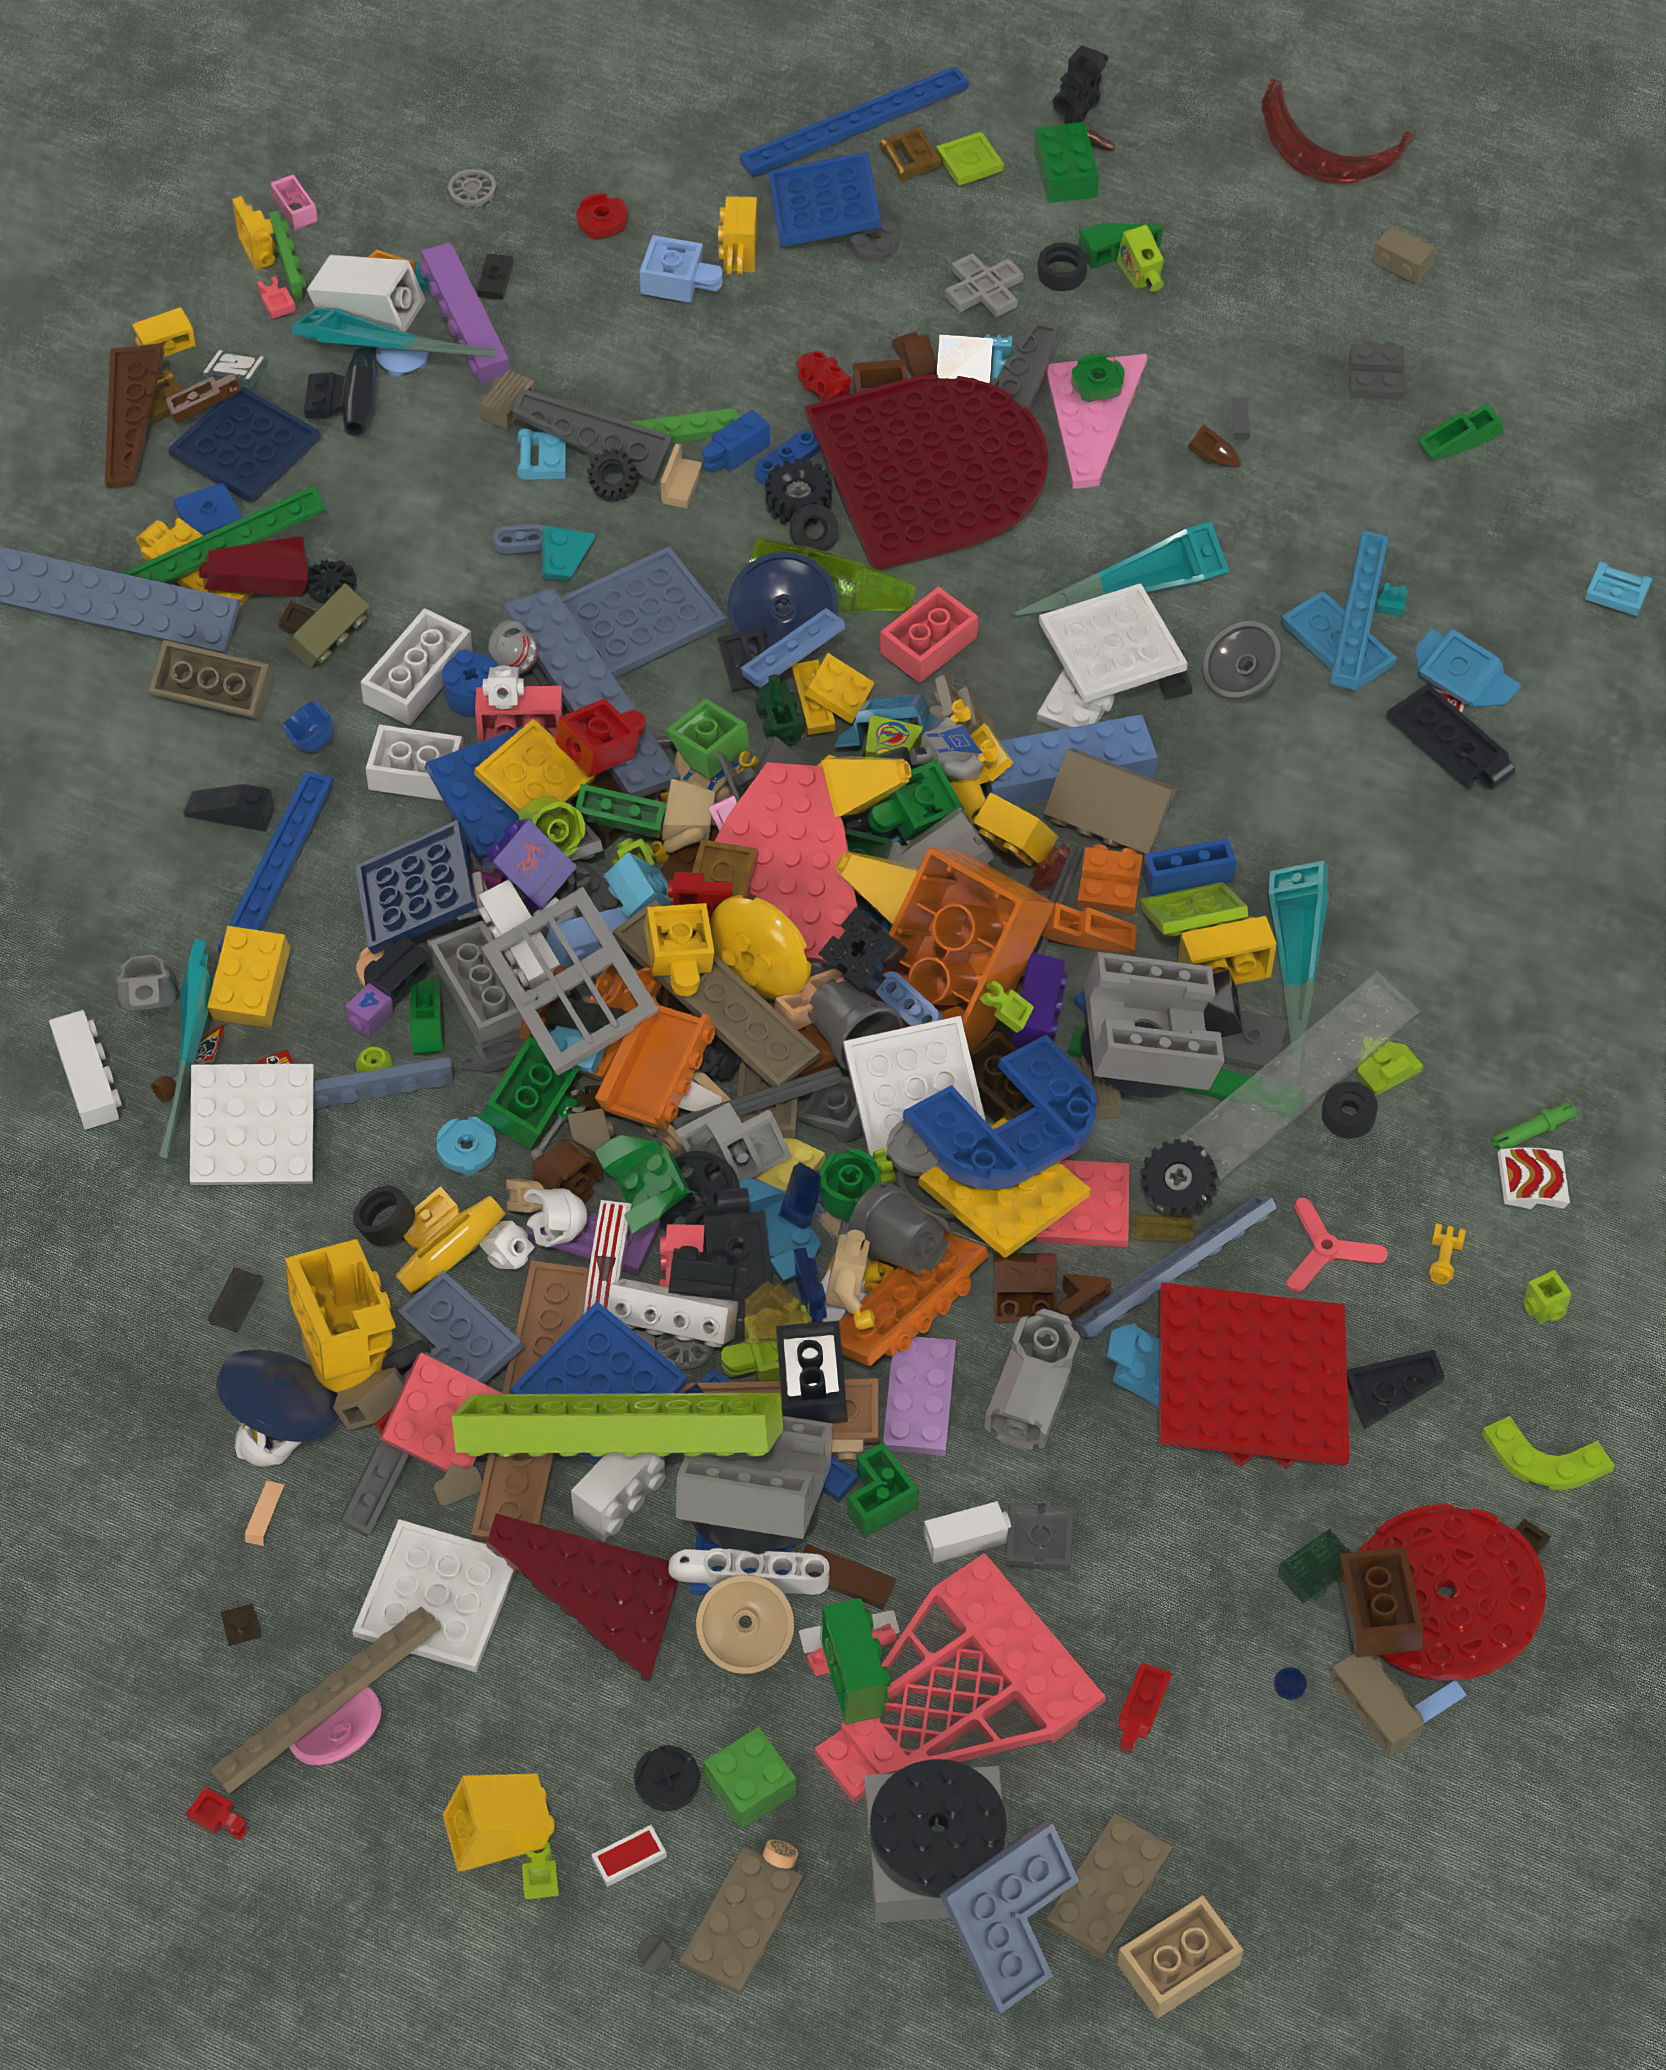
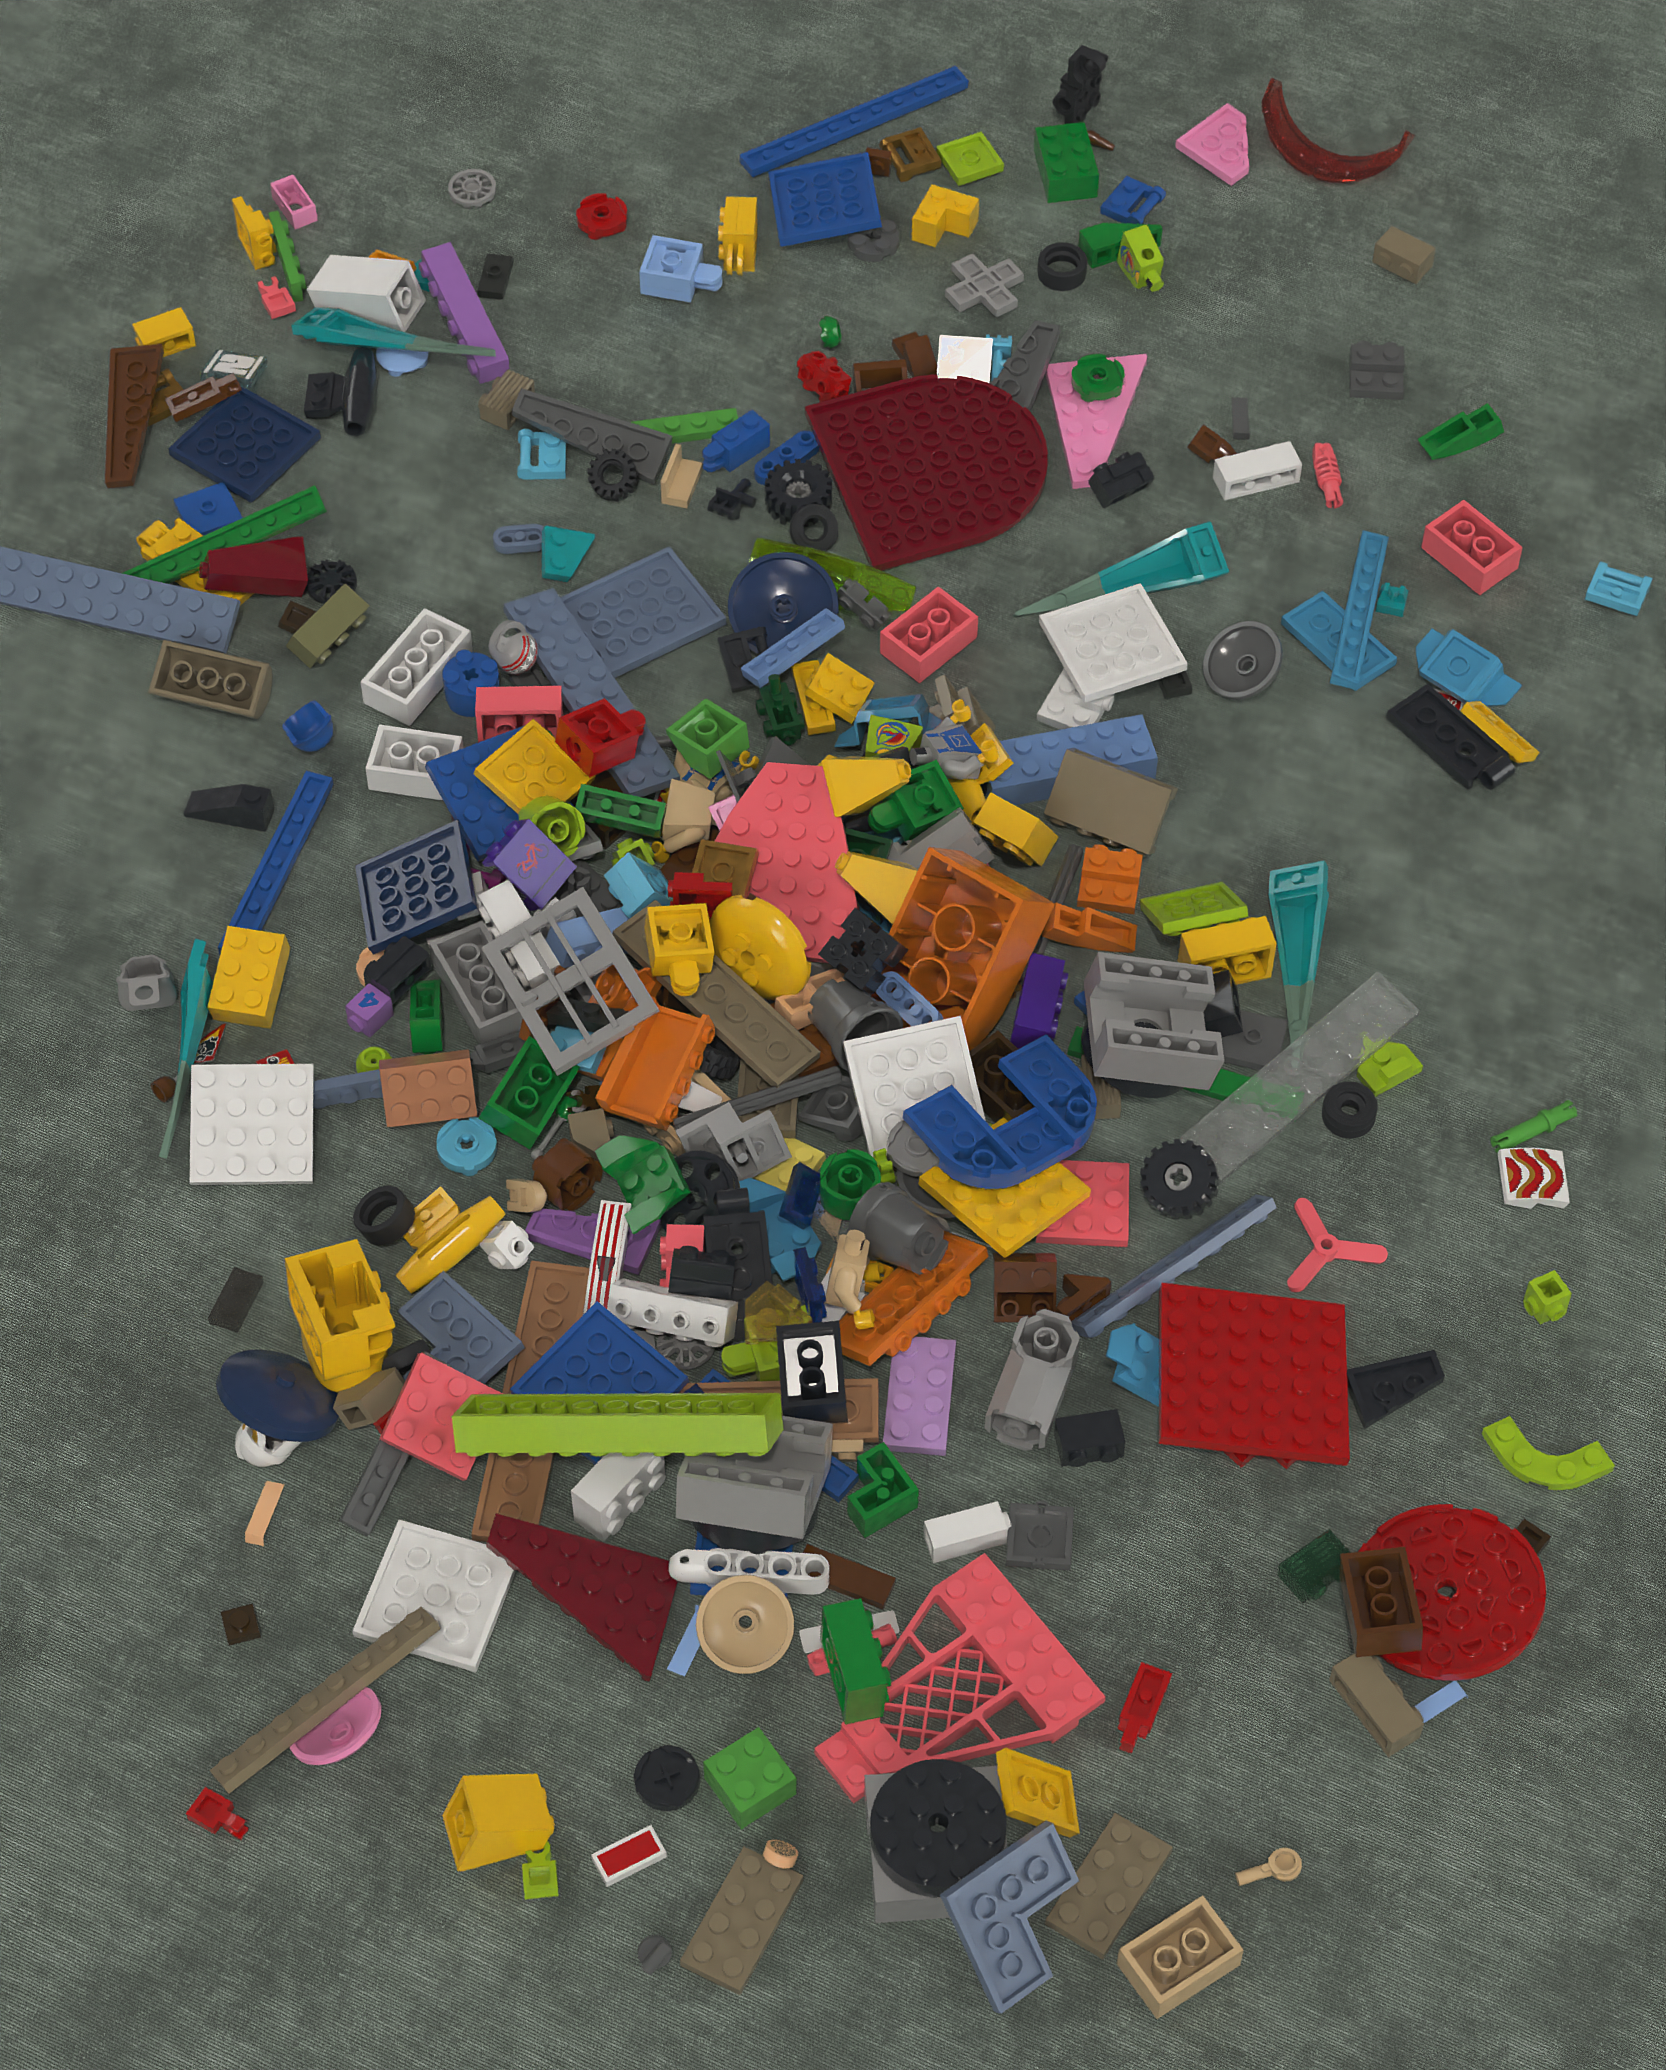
(84, 1069): white brick -> none
(427, 1088): none -> nougat brick
(457, 1484): dark tan sticker -> none
(507, 678): white brick -> none
(561, 1216): white helmet -> none
(686, 1649): none -> light blue piece
(729, 502): none -> black arm
(830, 331): none -> green plate
(868, 613): none -> dark grey hinge
(880, 161): none -> reddish brown plate
(944, 211): none -> yellow brick
(1010, 1006): lime plate -> none
(1037, 1791): none -> yellow plate
(1047, 871): clear red plate -> none
(1089, 1438): none -> black brick
(1121, 478): none -> black brick
(1127, 197): none -> blue plate
(1162, 1228): clear yellow tile -> none
(1189, 867): blue brick -> none
(1219, 144): none -> bright pink plate
(1257, 470): none -> white brick
(1282, 1864): none -> tan plate
(1290, 1683): clear blue plate -> none
(1327, 473): none -> coral hinge
(1441, 1271): yellow hinge -> none
(1471, 547): none -> coral brick
(1500, 732): none -> yellow plate

